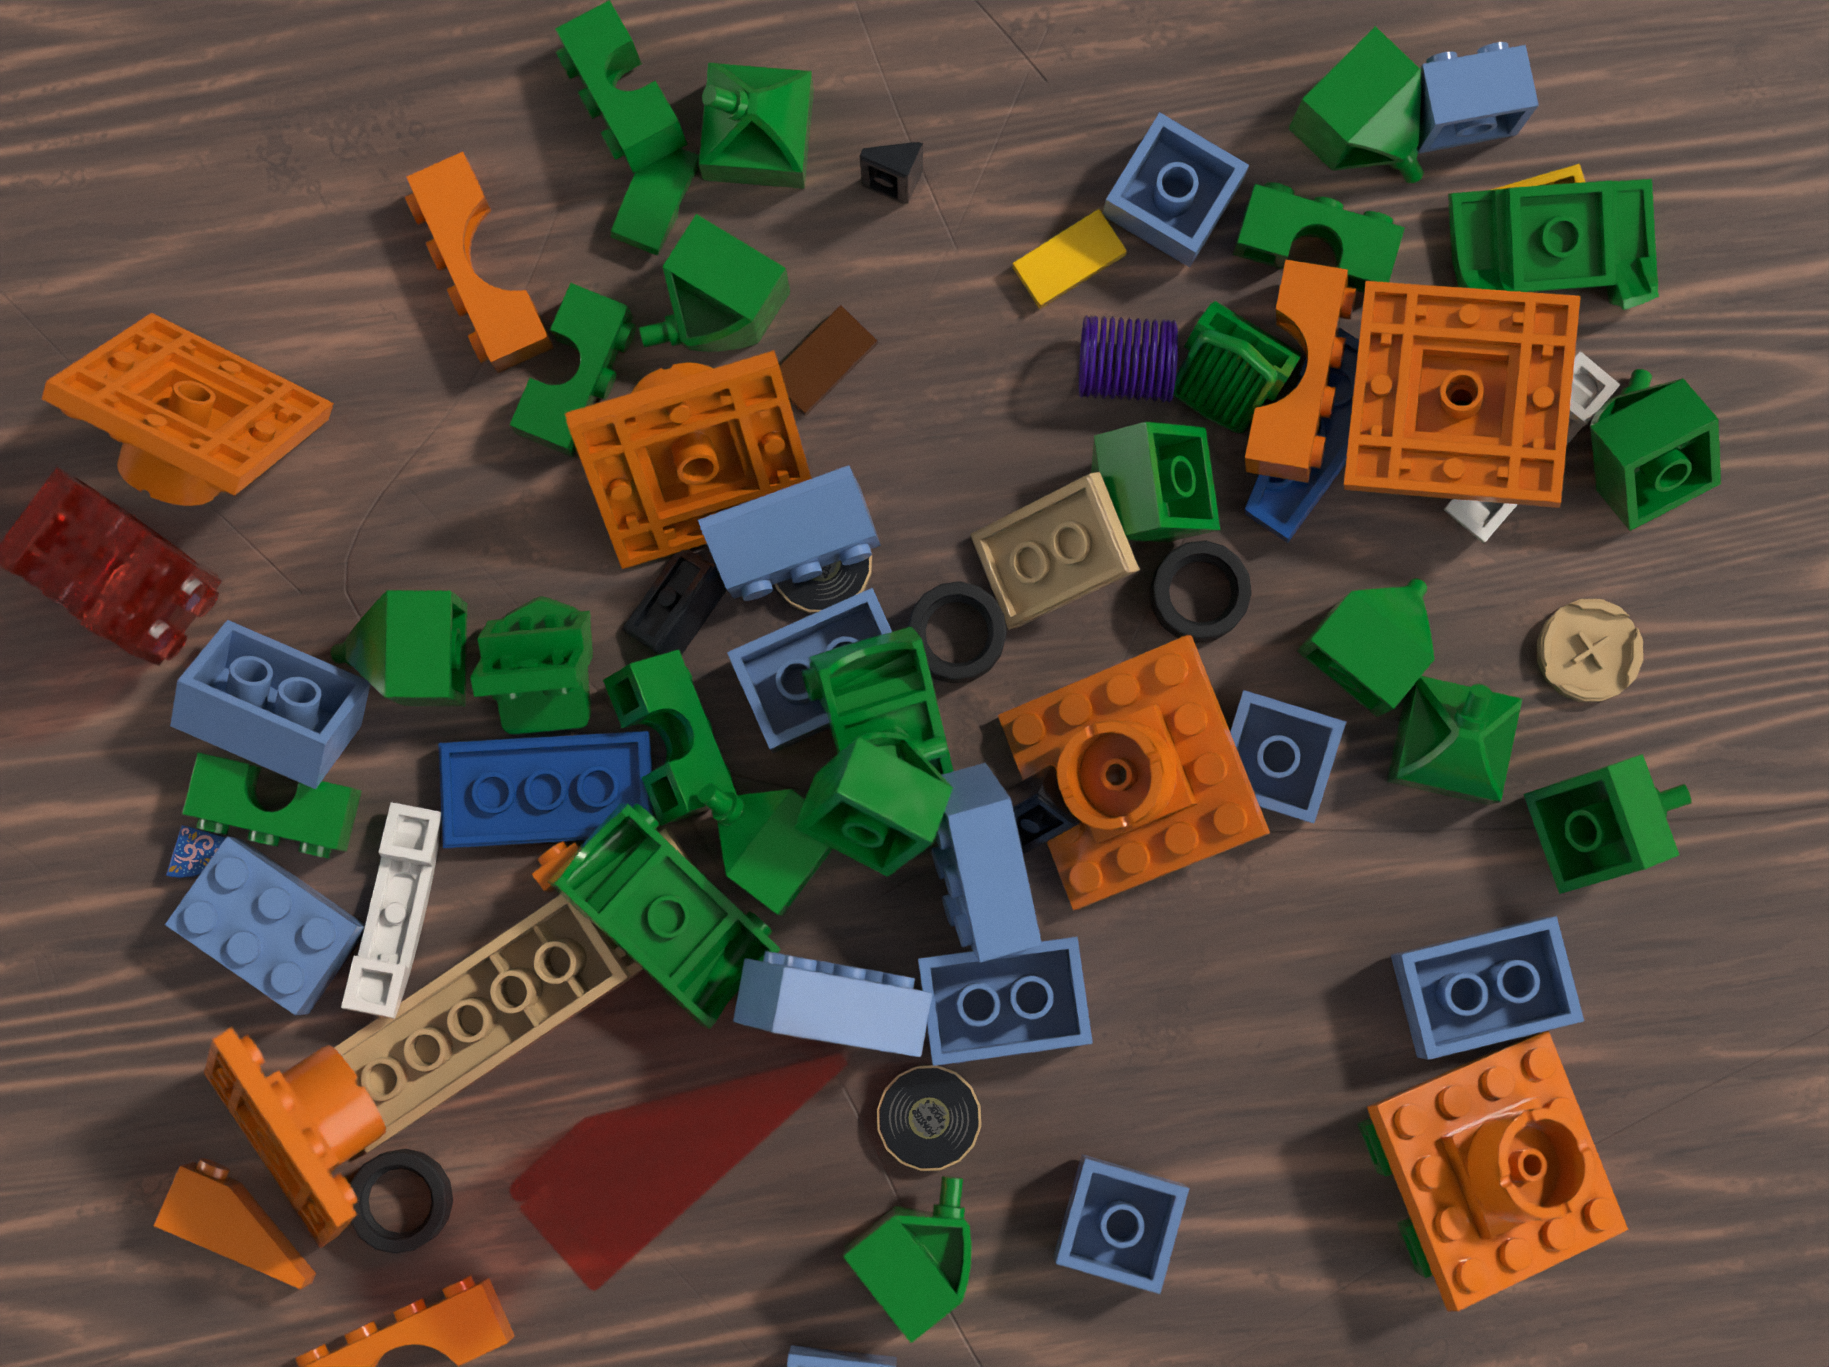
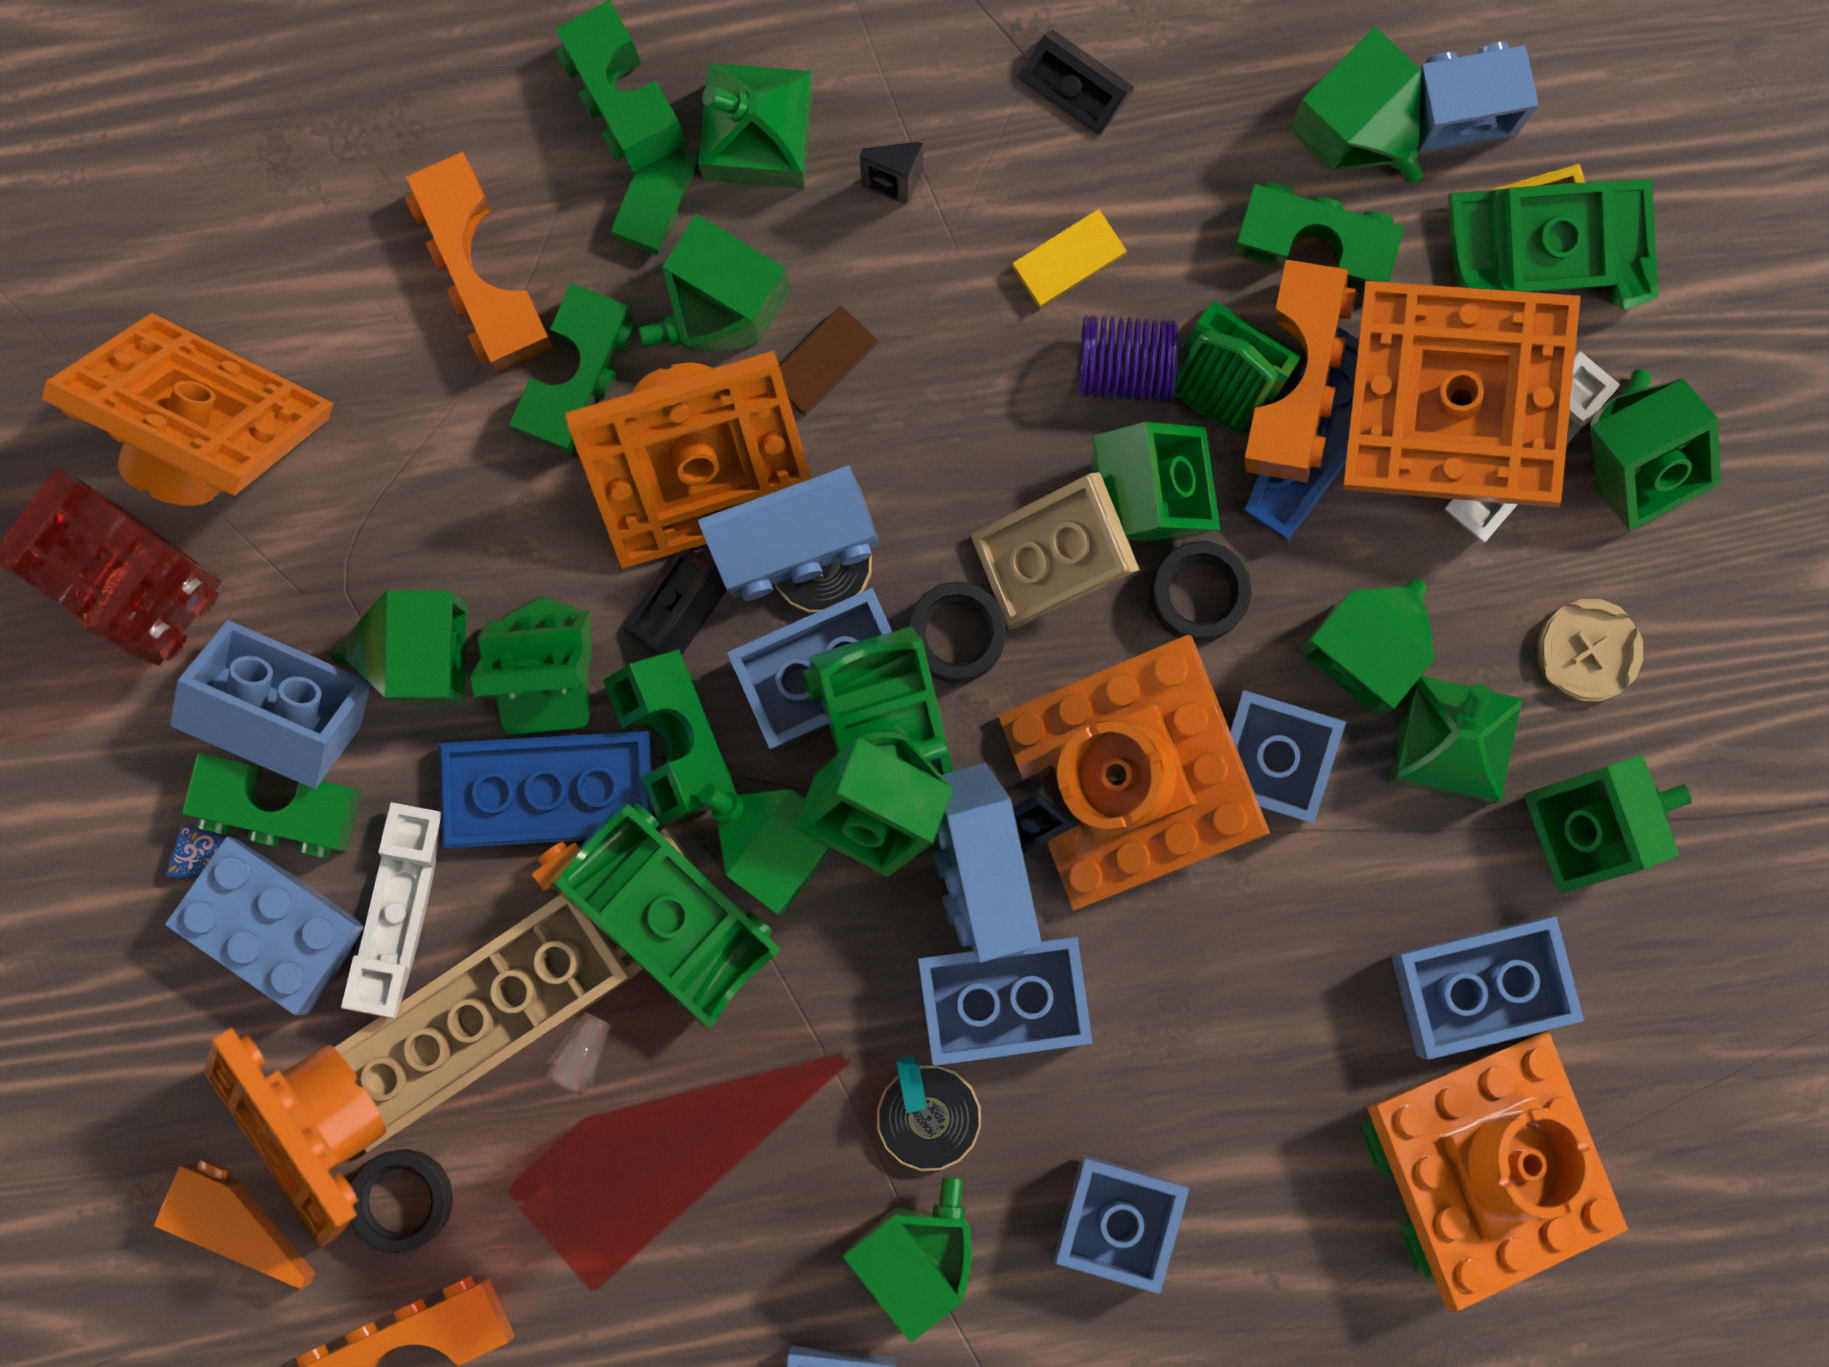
(578, 1054): none -> clear cone
(833, 1003): medium blue brick -> none
(911, 1083): none -> teal tile
(1075, 81): none -> black slope
(1174, 189): medium blue brick -> none

